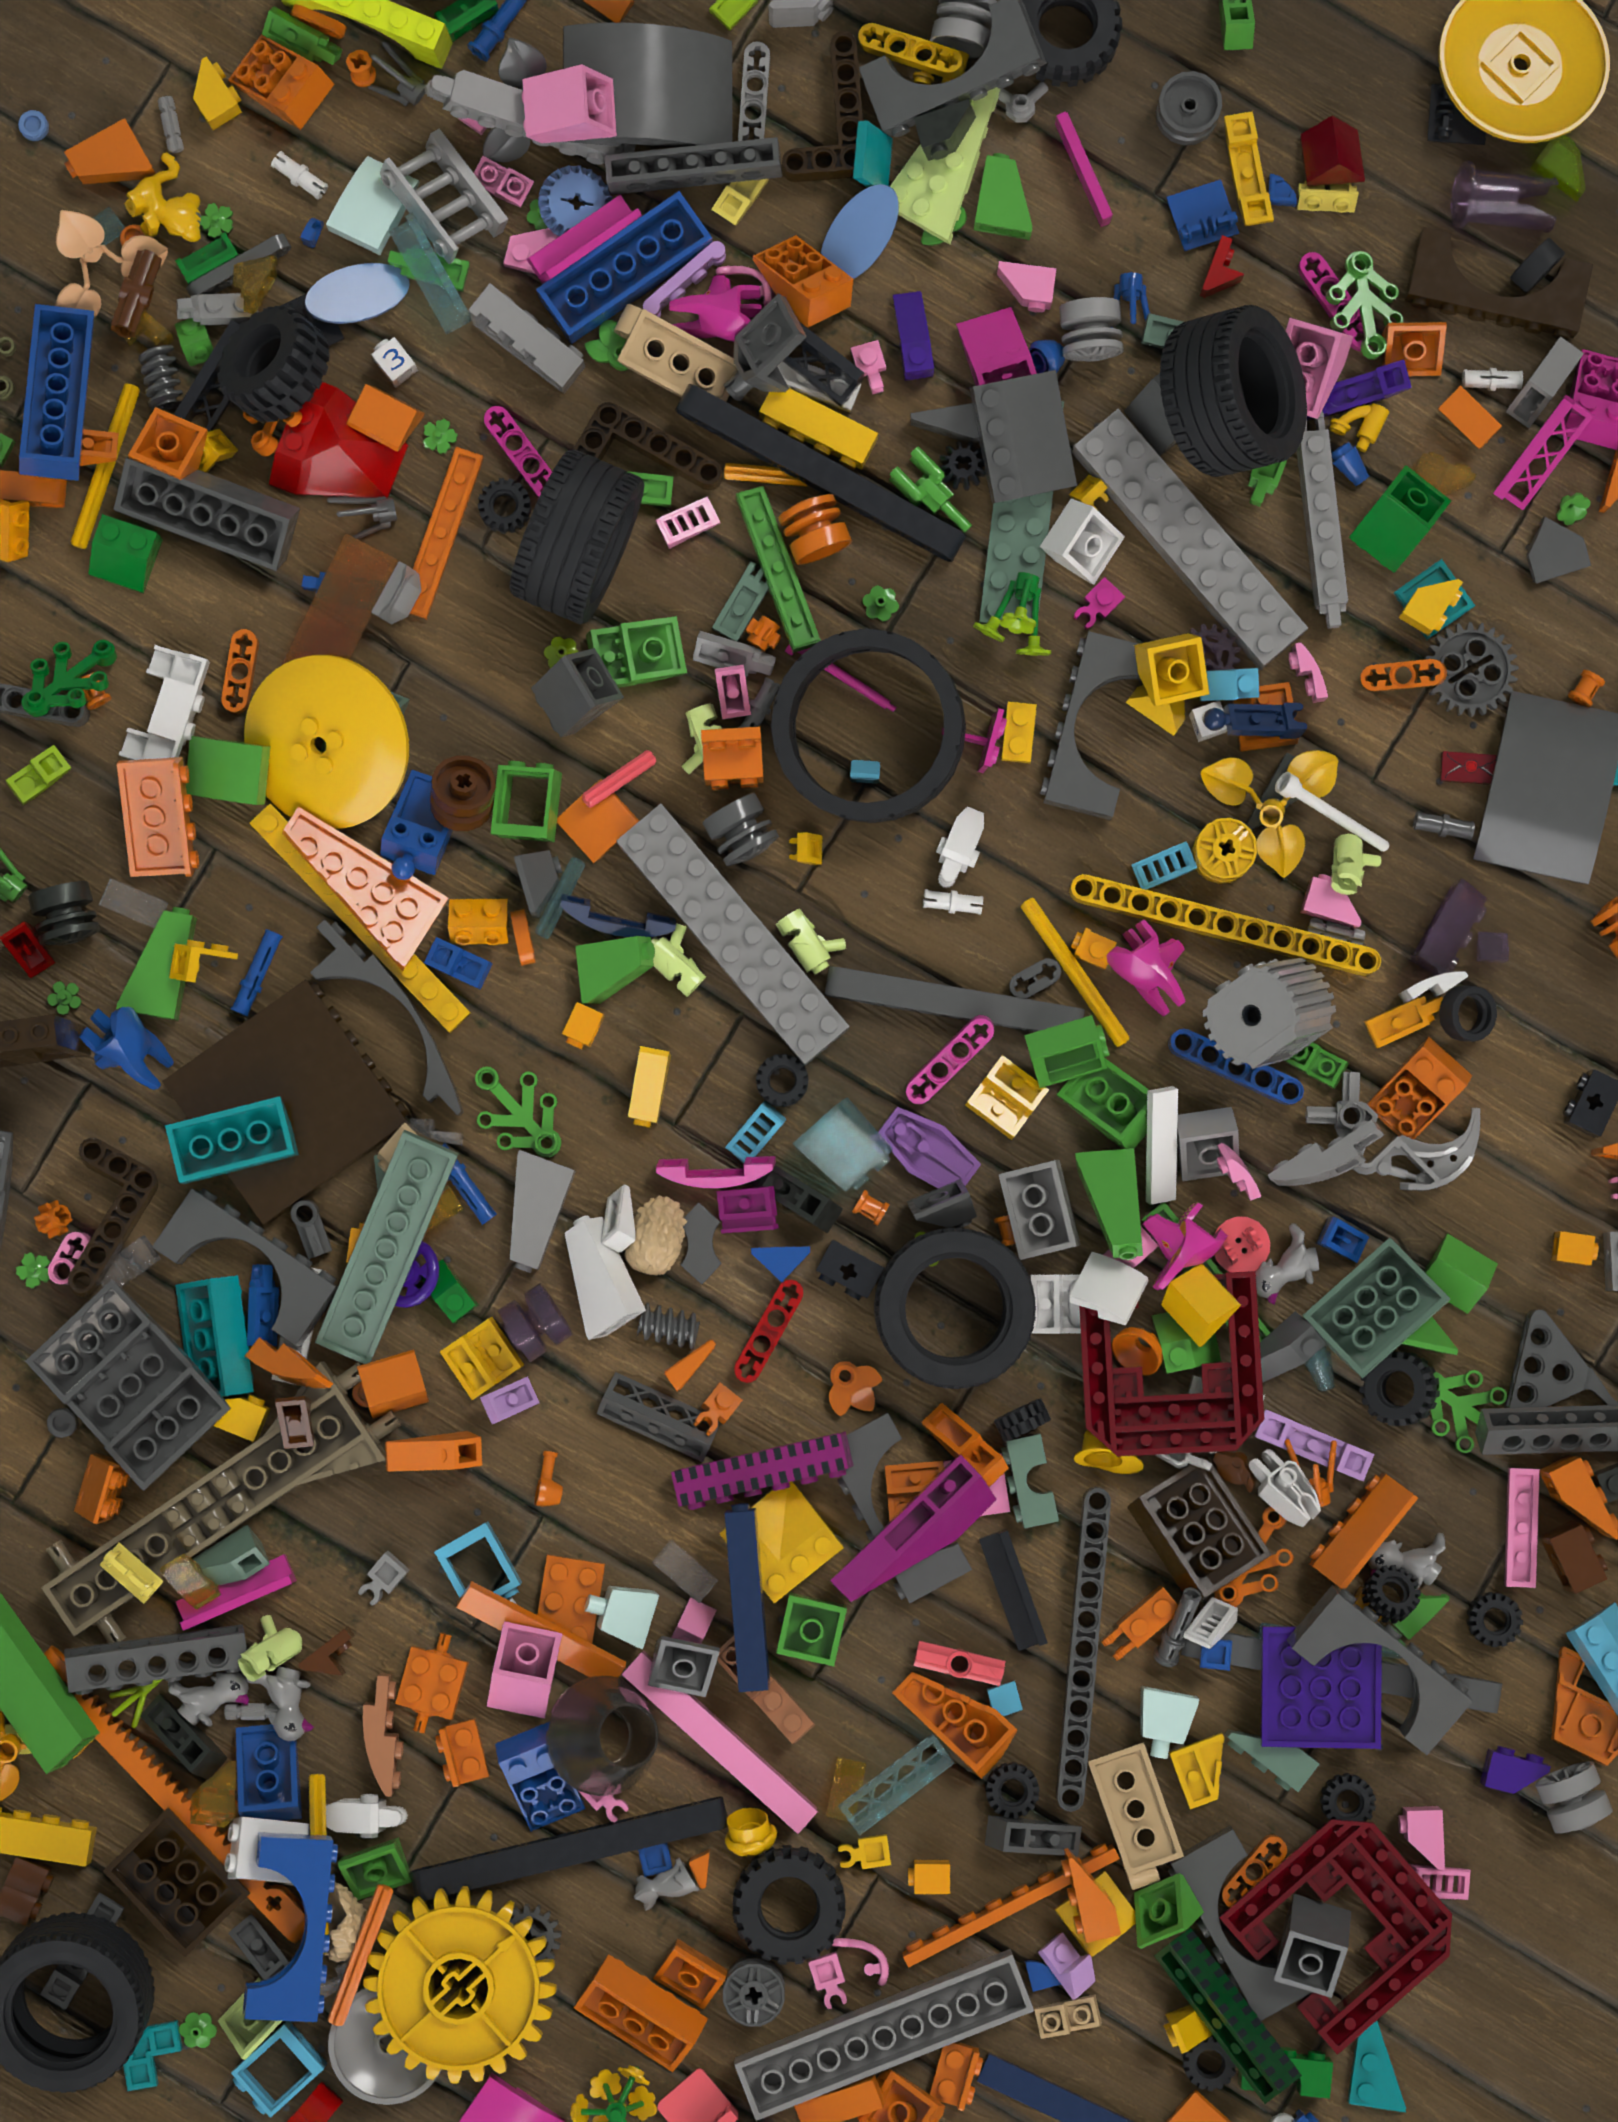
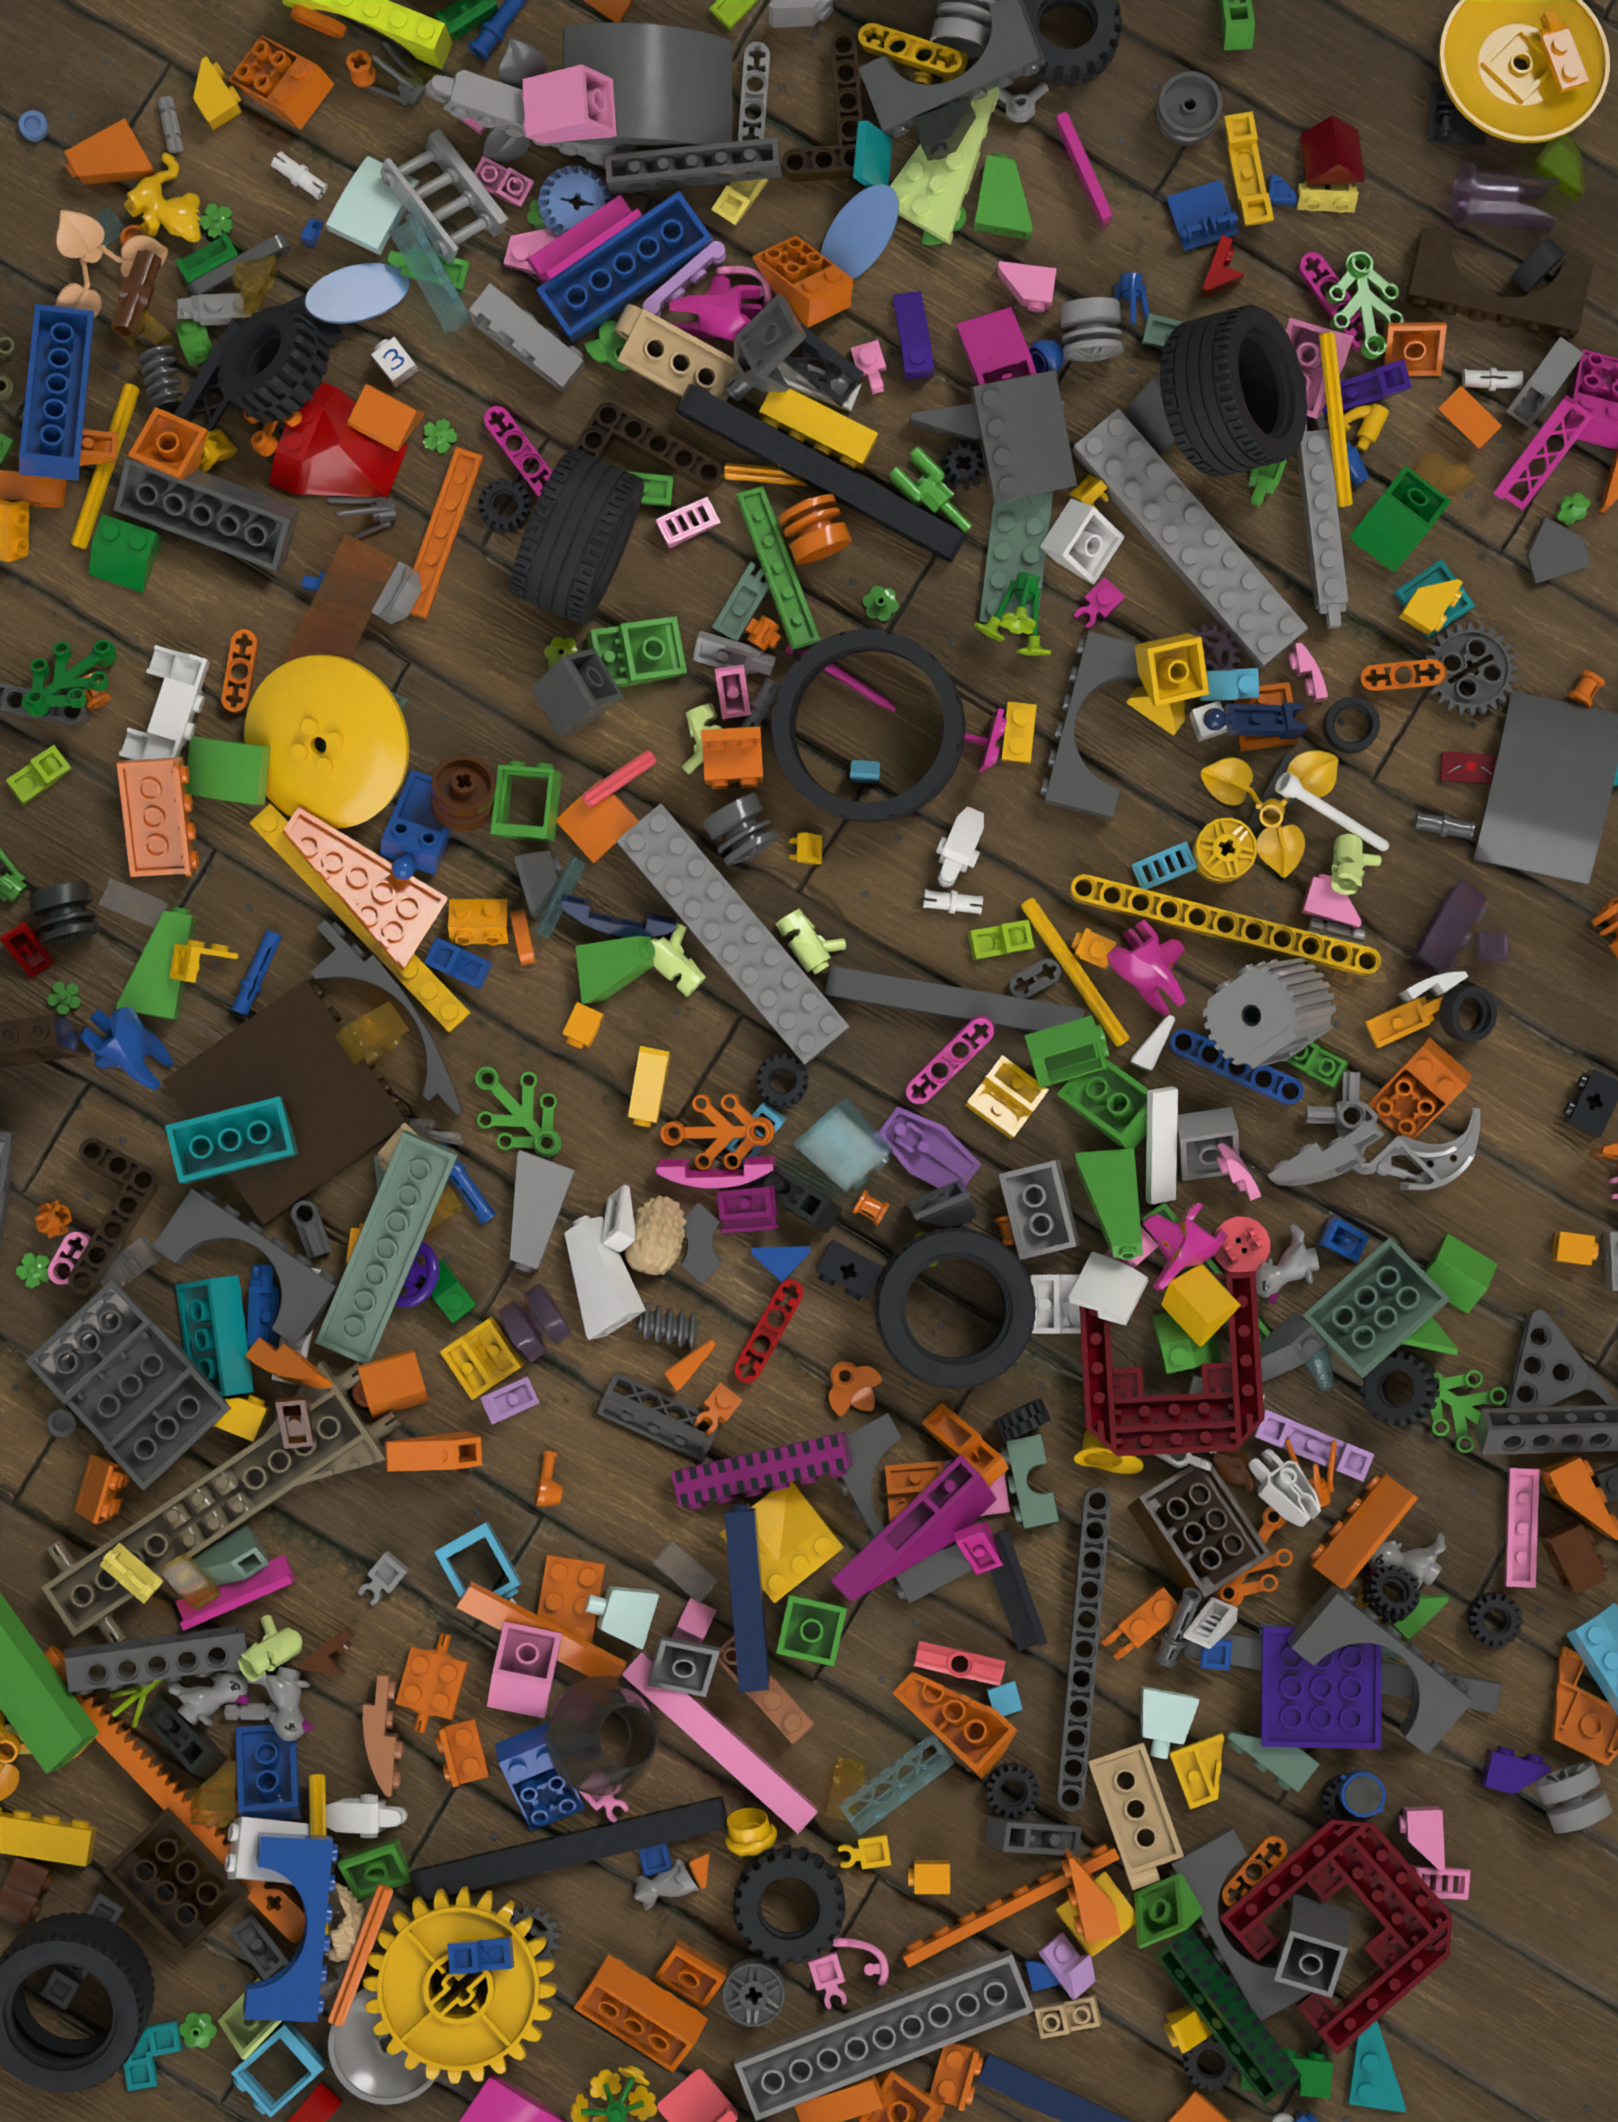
(300, 37): bright green hinge -> none
(372, 1033): none -> clear yellow brick
(480, 1955): none -> blue slope
(723, 1131): none -> orange plant
(979, 1547): none -> dark pink slope
(1001, 940): none -> lime slope
(1132, 1353): orange piece -> none
(1149, 1052): none -> white slope
(1335, 419): none -> yellow axle
(1347, 703): none -> black tyre
(1362, 1793): none -> pearl dark grey piece
(1561, 53): none -> hinge

